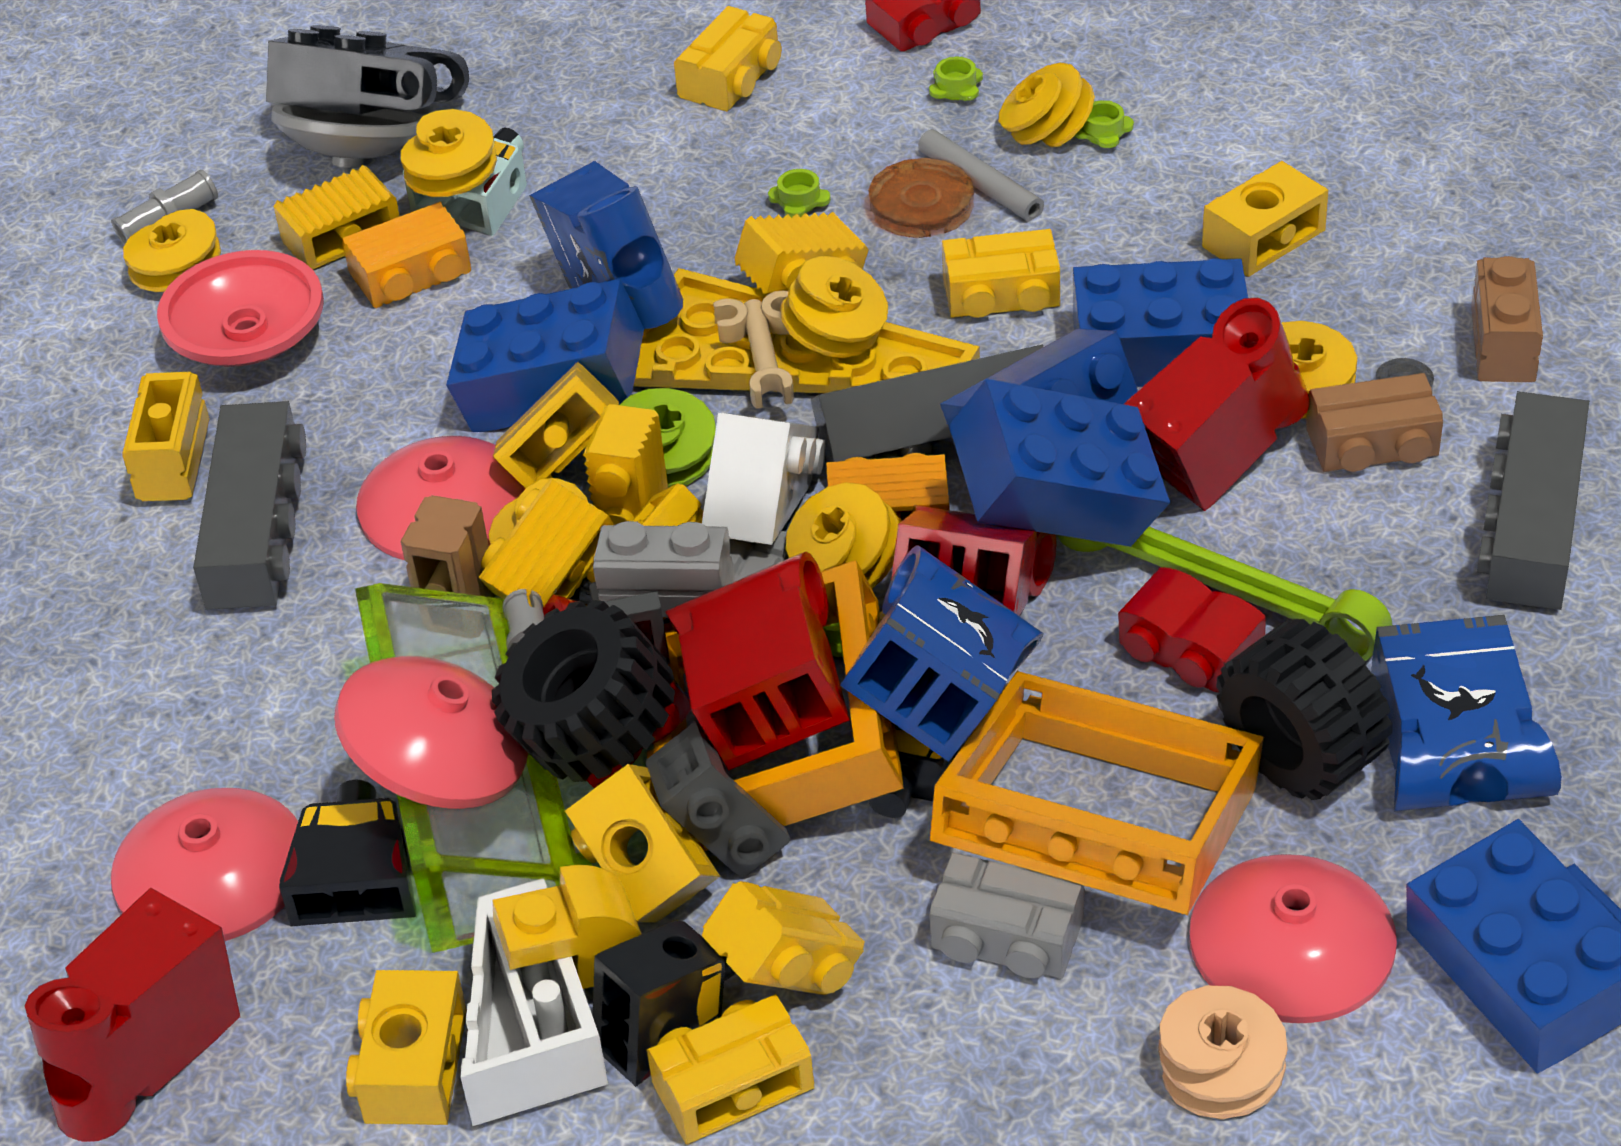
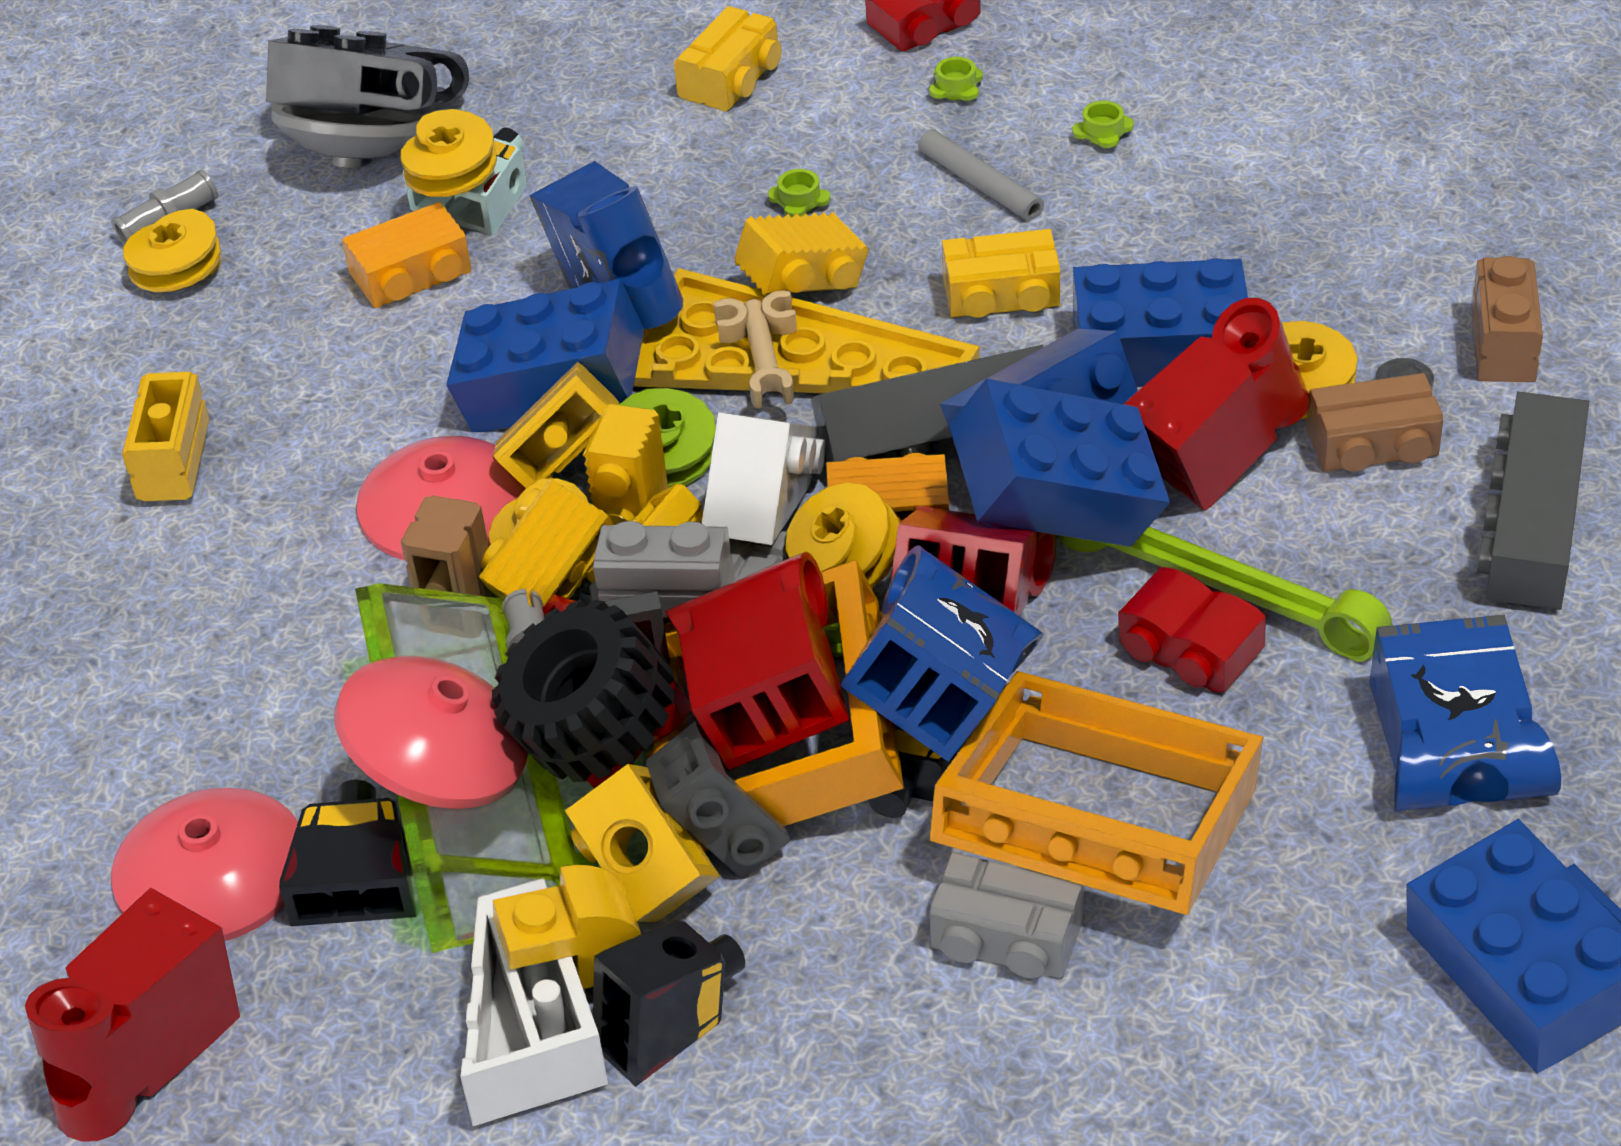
(240, 308): coral dish -> none
(249, 506): dark grey brick -> none
(320, 217): yellow brick -> none
(408, 1047): yellow brick -> none
(730, 1067): yellow brick -> none
(783, 939): yellow brick -> none
(834, 307): yellow piece -> none
(921, 197): clear orange tile -> none
(1048, 106): yellow piece -> none
(1221, 1051): light nougat piece -> none
(1265, 217): yellow brick -> none
(1302, 961): coral dish -> none
(1309, 703): black tyre -> none

